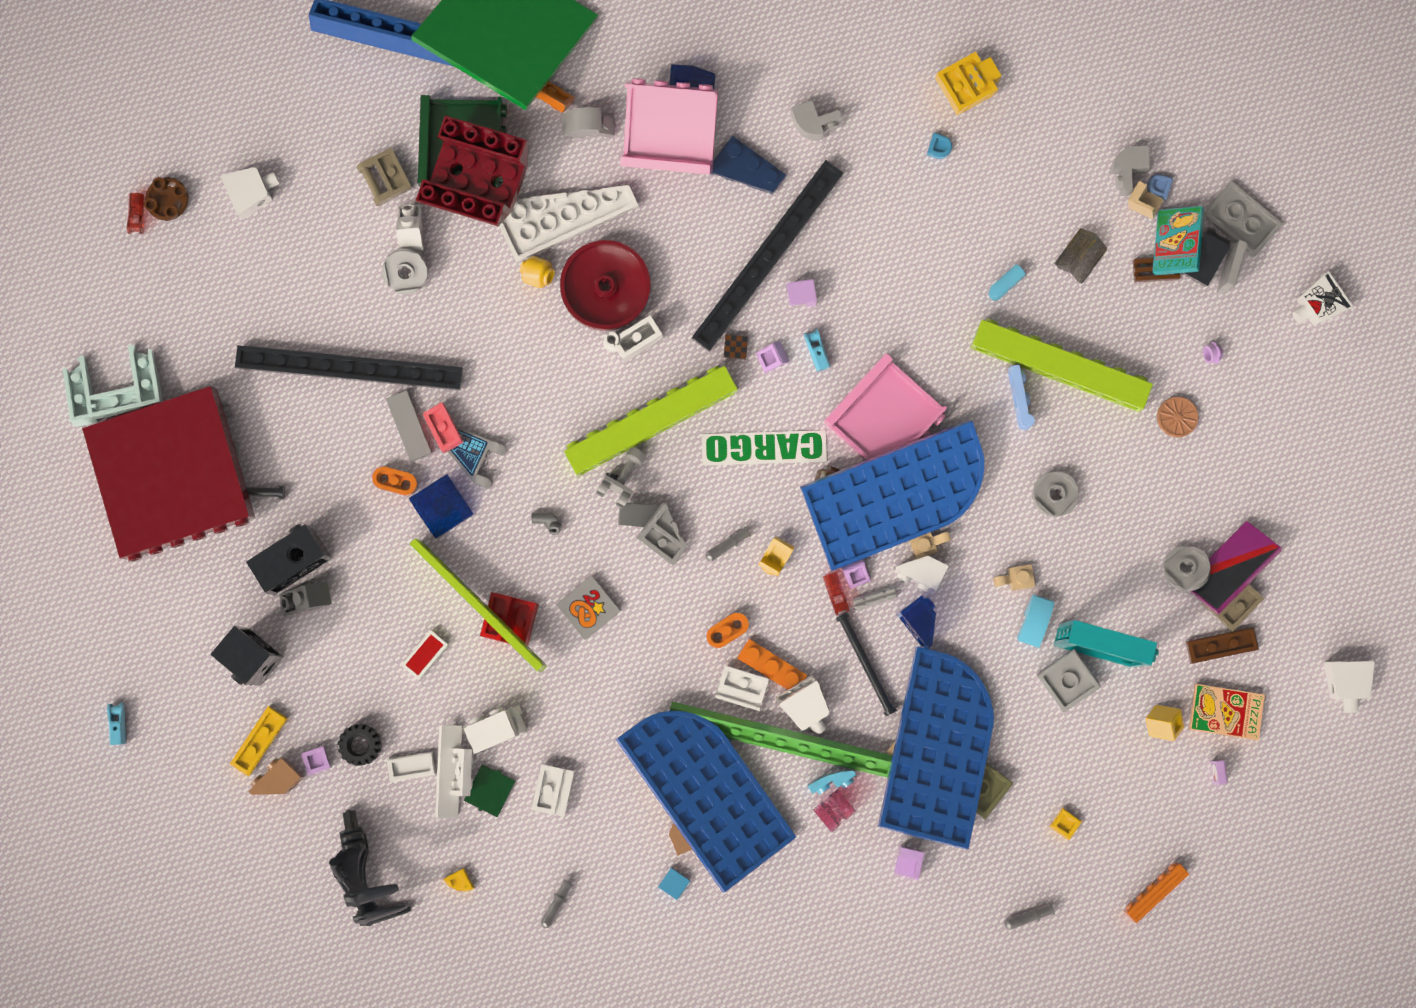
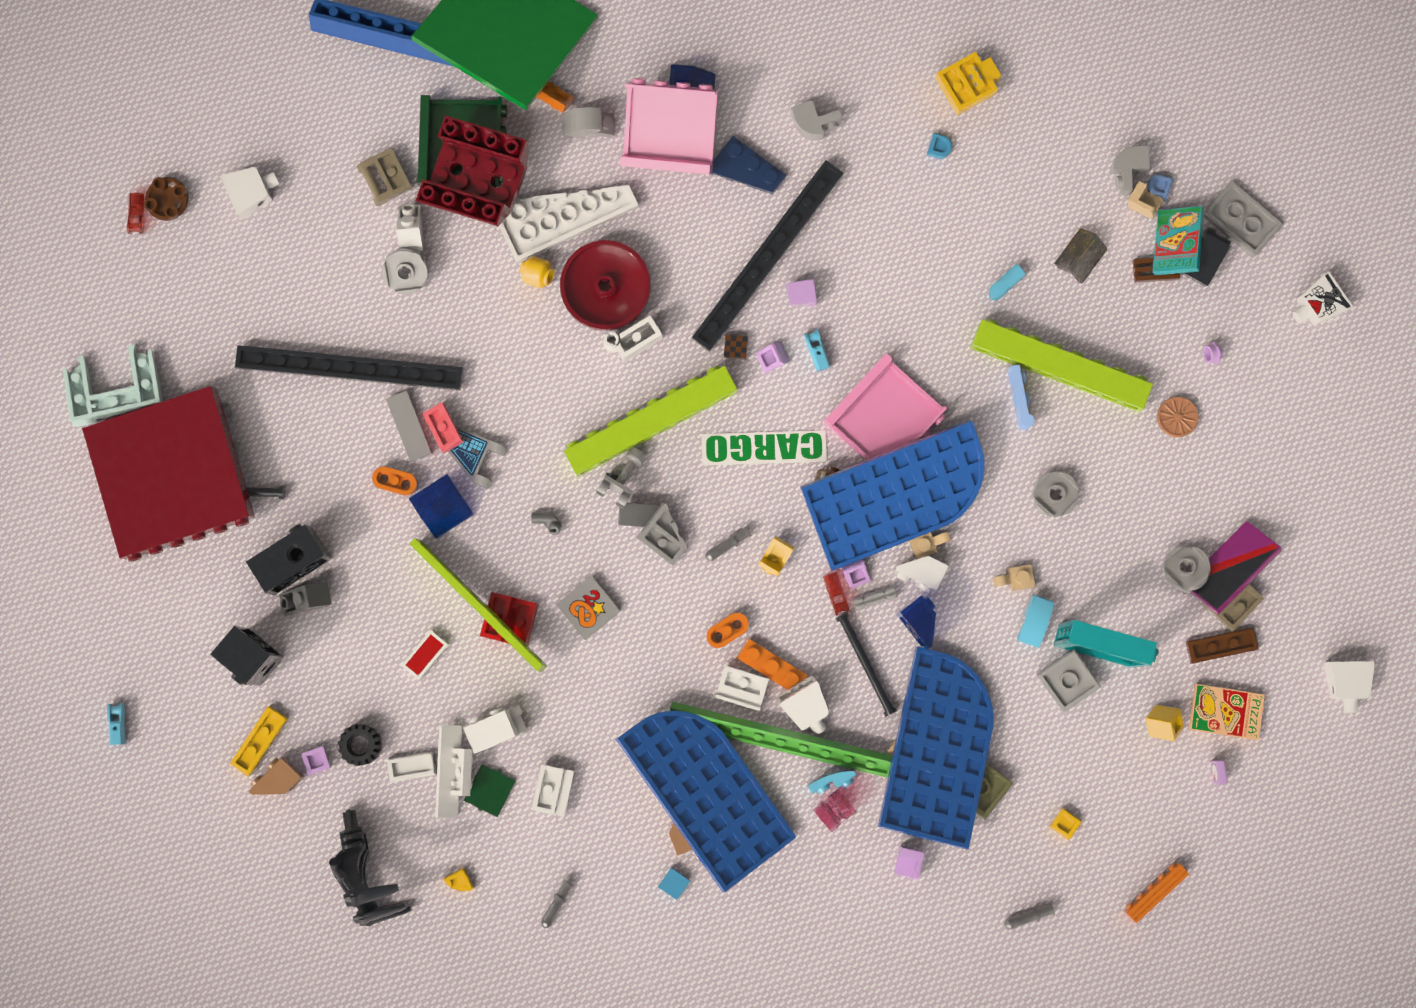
(1232, 267): light grey tile -> none

